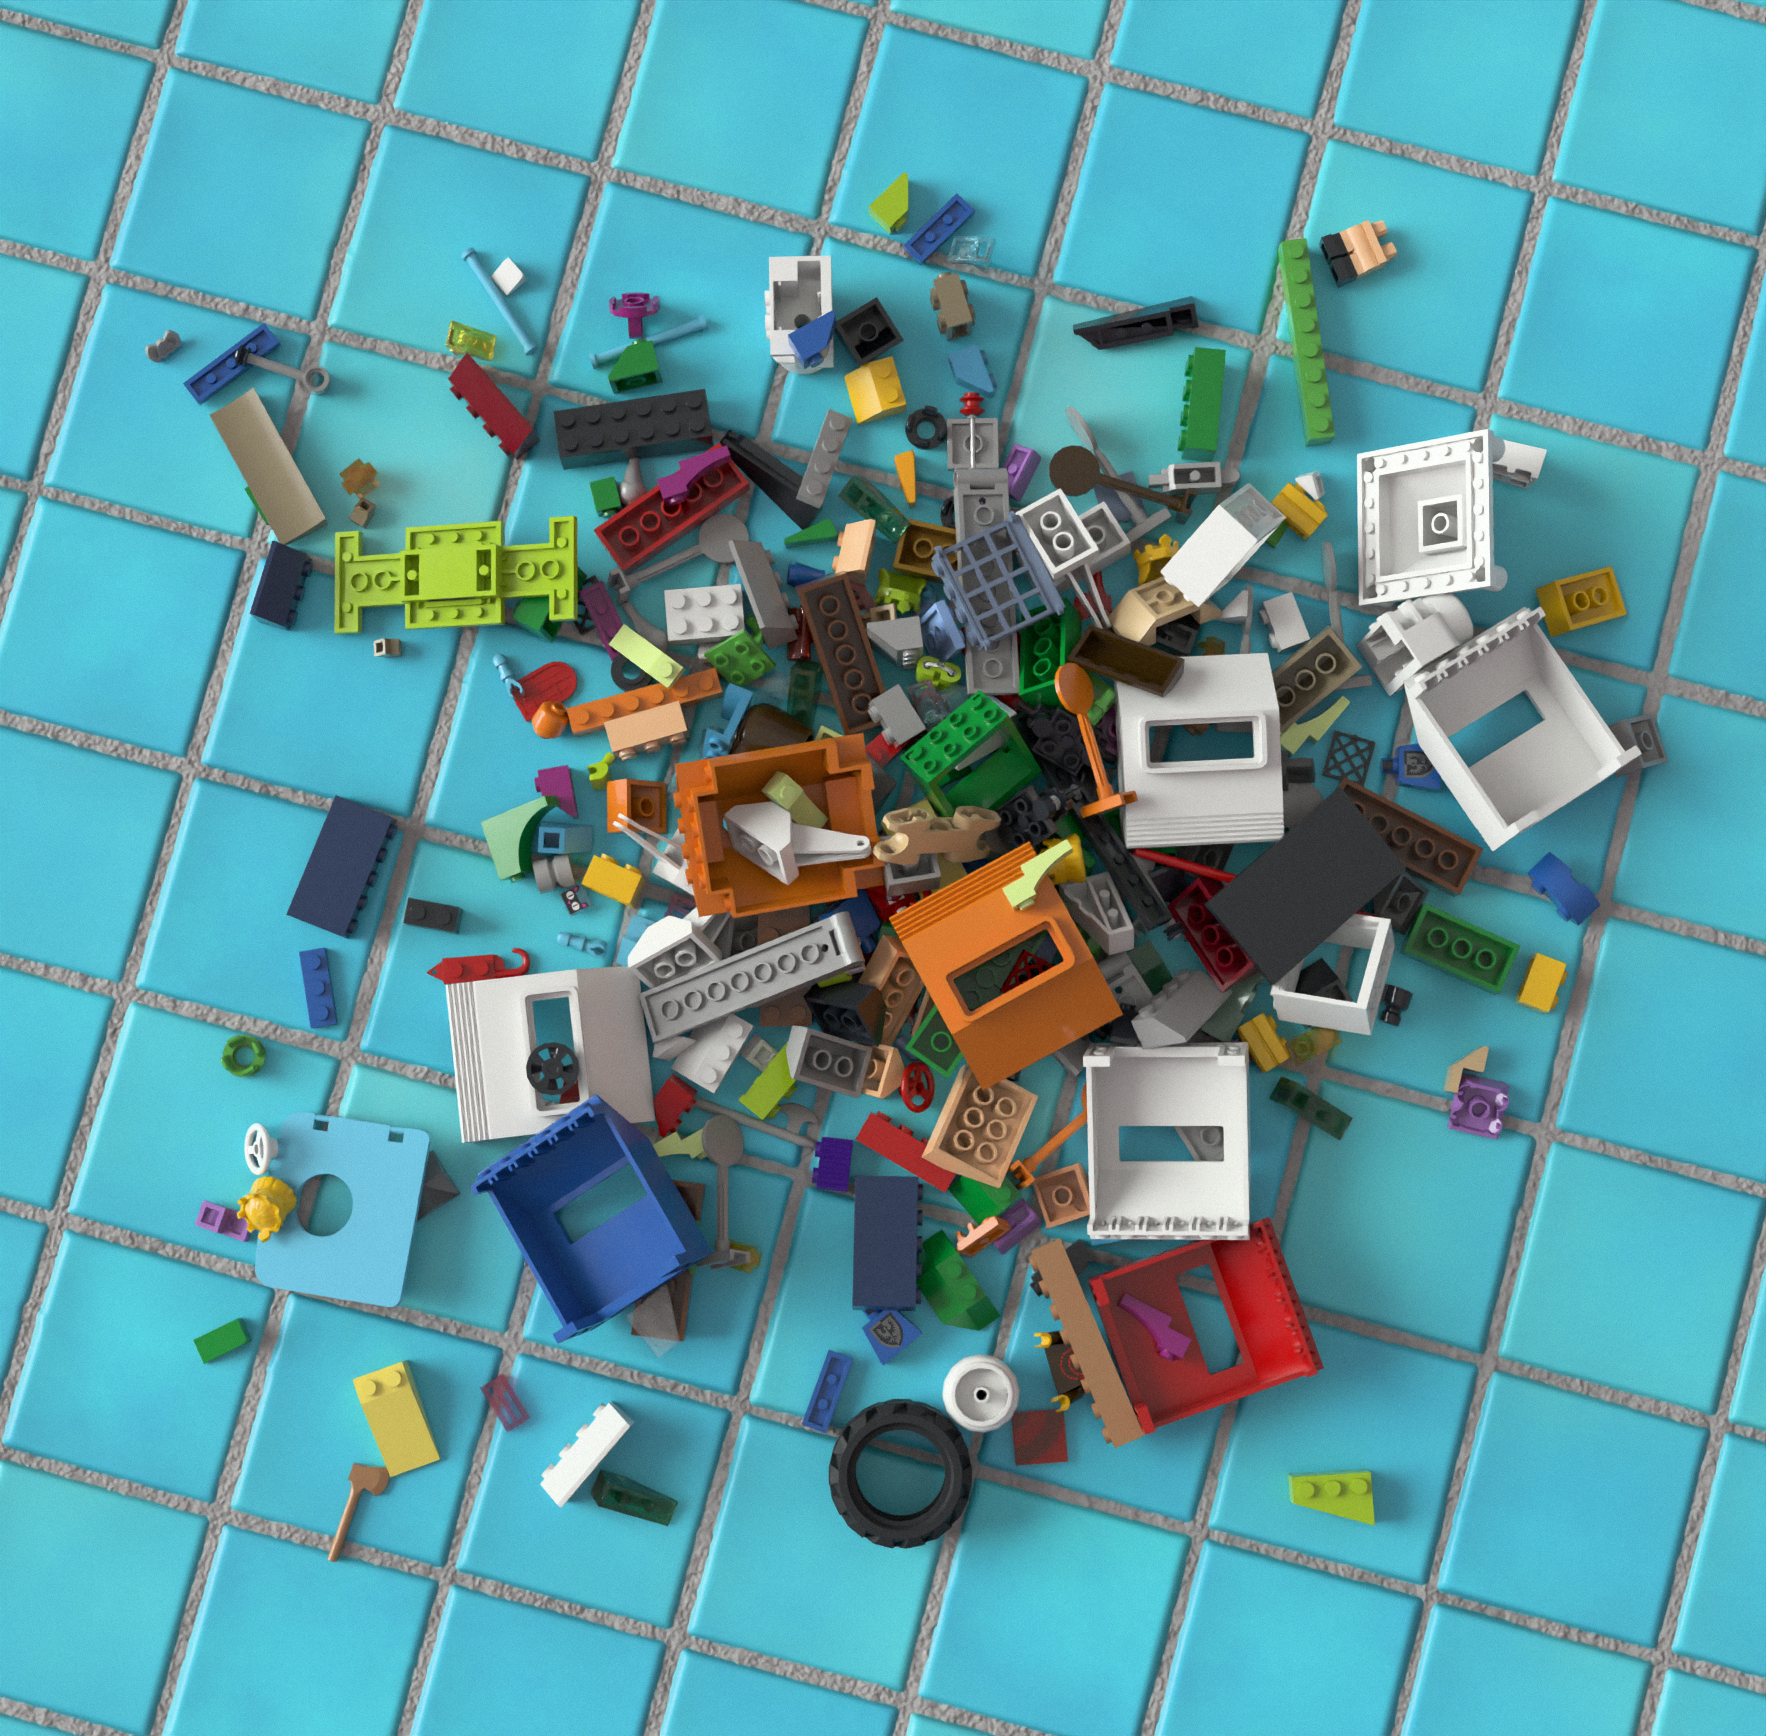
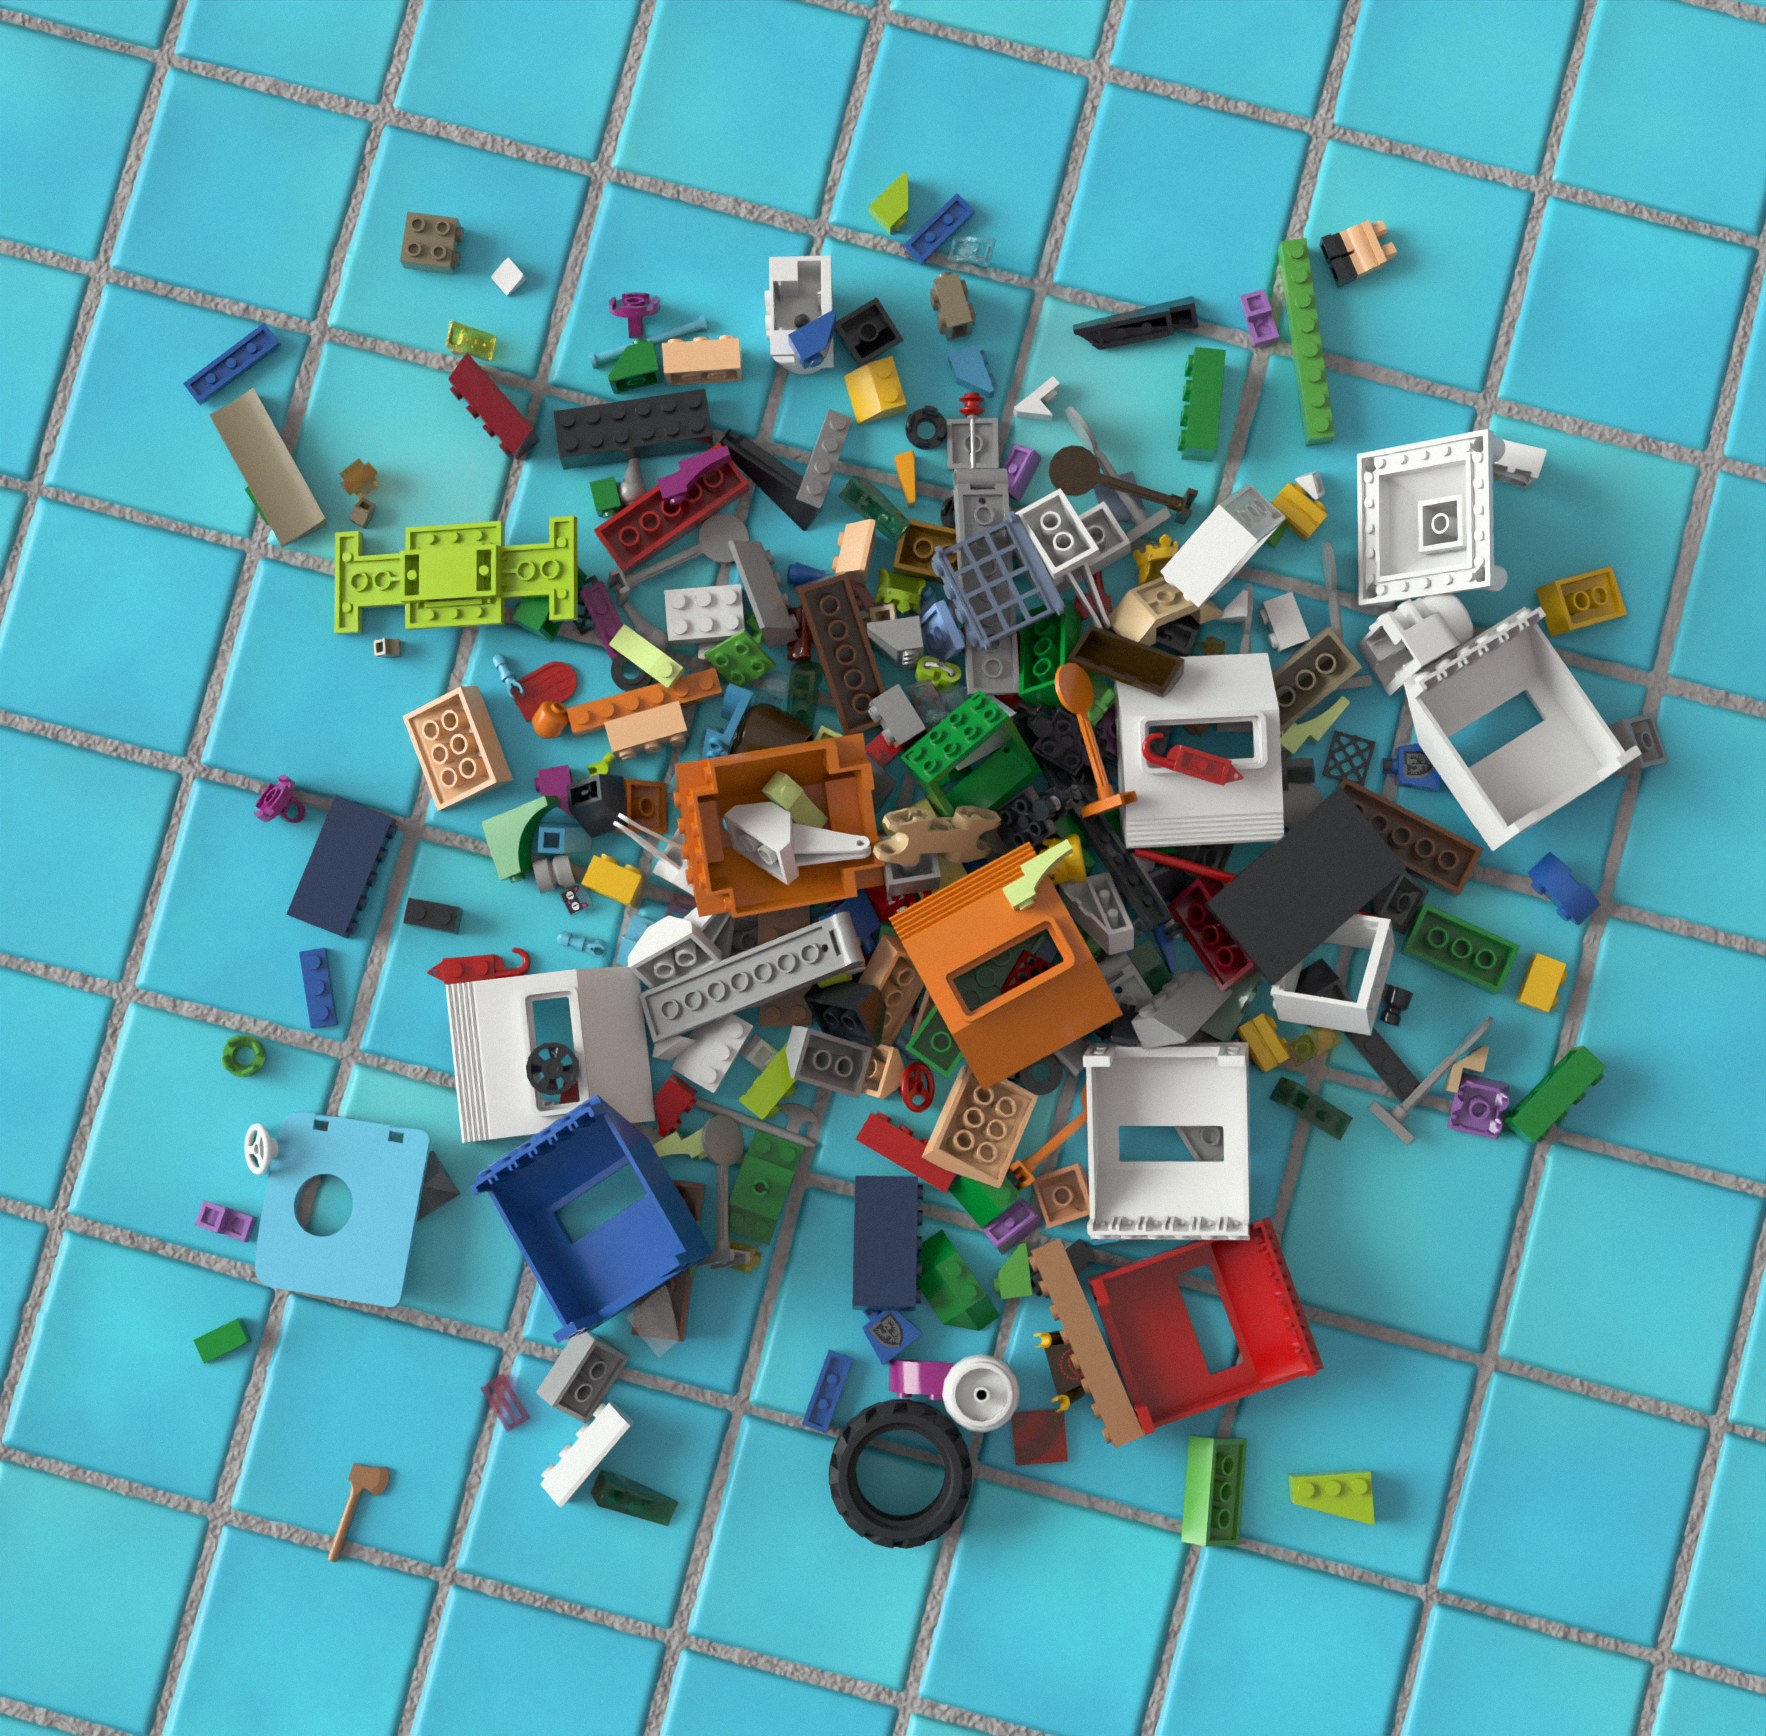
(163, 346): light grey piece -> none
(244, 357): light grey piece -> none
(266, 1206): yellow hair -> none
(277, 799): none -> magenta tile
(281, 586): dark blue slope -> none
(397, 1418): light yellow slope -> none
(431, 243): none -> dark tan brick
(457, 747): none -> light nougat slope
(469, 255): medium azure bar -> none
(582, 1376): none -> light grey slope
(597, 803): none -> black slope
(702, 361): none -> light nougat brick
(762, 1186): none -> green brick
(818, 533): green slope -> none
(833, 1164): dark purple brick -> none
(918, 1377): none -> magenta brick
(981, 1236): orange plate -> none
(1014, 1275): none -> bright green slope
(1033, 407): none -> white slope
(1048, 1086): none -> black piece
(1166, 948): none -> blue slope
(1169, 1342): magenta slope -> none
(1192, 762): none -> red plate
(1204, 477): light grey hinge -> none
(1213, 1490): none -> bright green slope
(1259, 318): none -> medium lavender slope
(1384, 1063): none -> black plate
(1394, 1118): none -> light grey piece
(1554, 1094): none -> green brick

